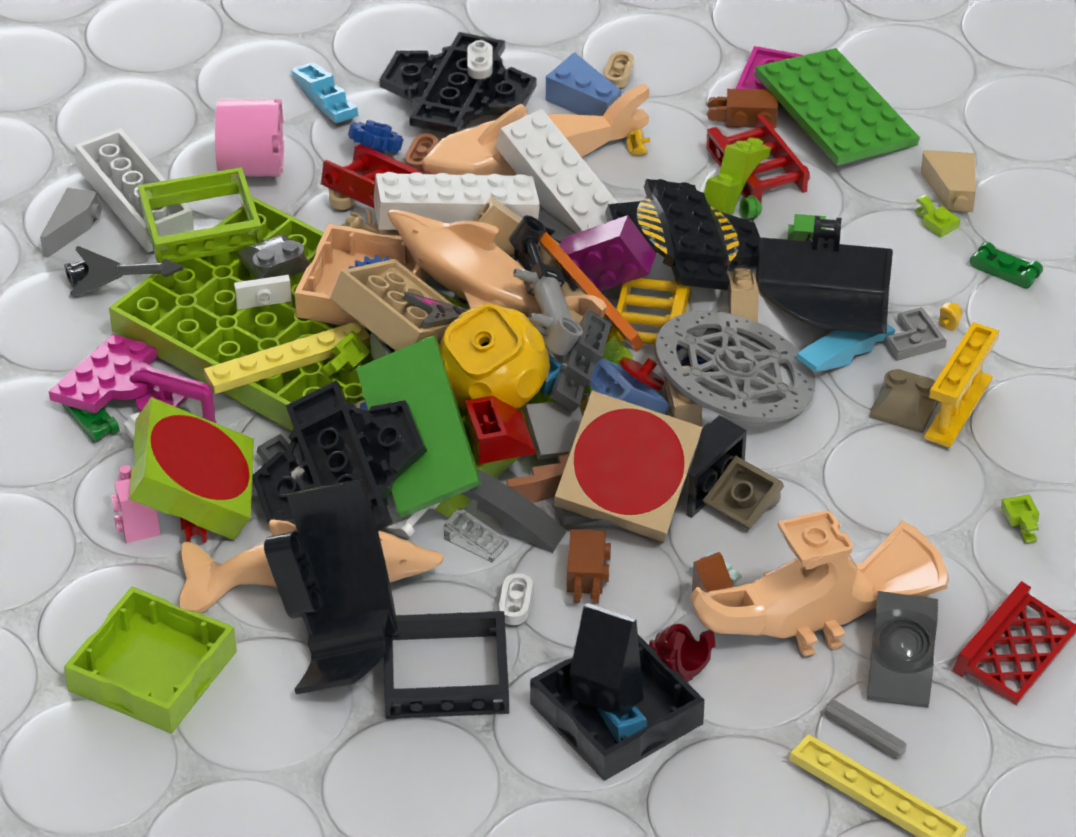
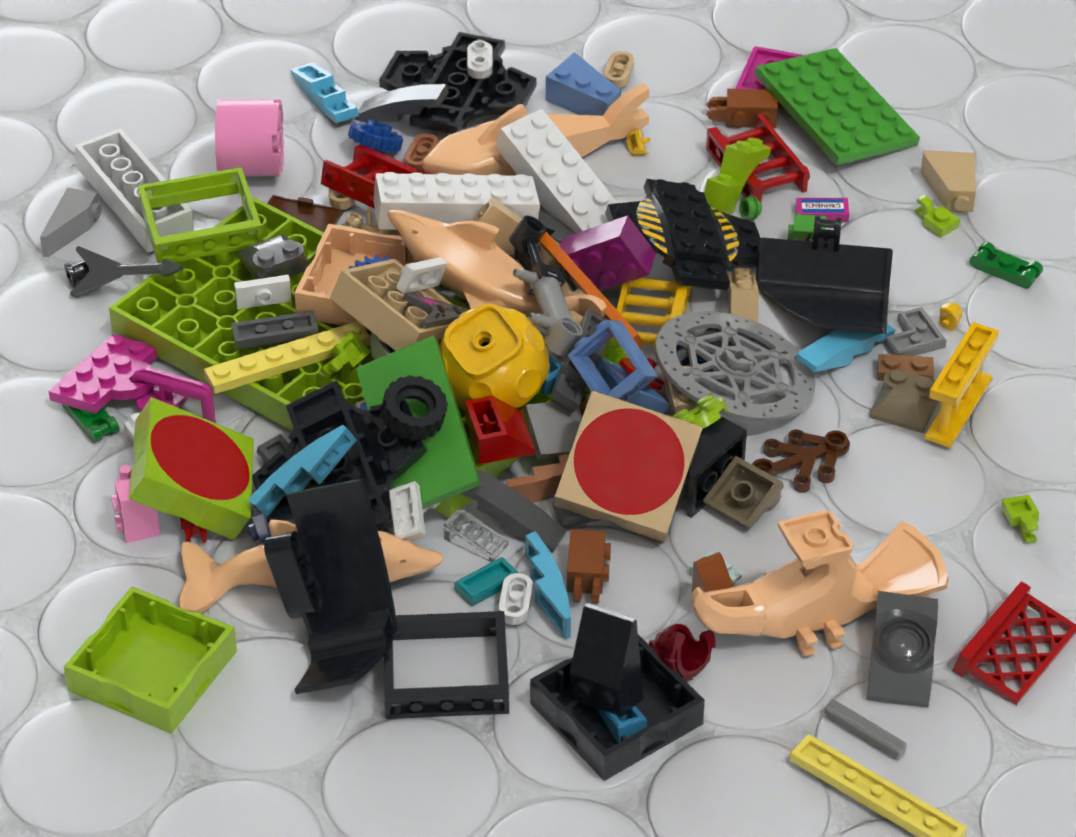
(258, 528): none -> dark blue plate
(274, 330): none -> dark grey plate
(307, 211): none -> reddish brown door
(310, 463): none -> medium azure slope
(406, 100): none -> dark grey slope
(407, 512): none -> white plate
(408, 426): none -> black tyre
(421, 275): none -> white plate
(484, 581): none -> teal tile
(549, 584): none -> medium azure slope
(588, 345): none -> medium blue window
(705, 413): none -> lime plate
(826, 207): none -> tile
(832, 445): none -> reddish brown plant
(914, 364): none -> medium nougat plate

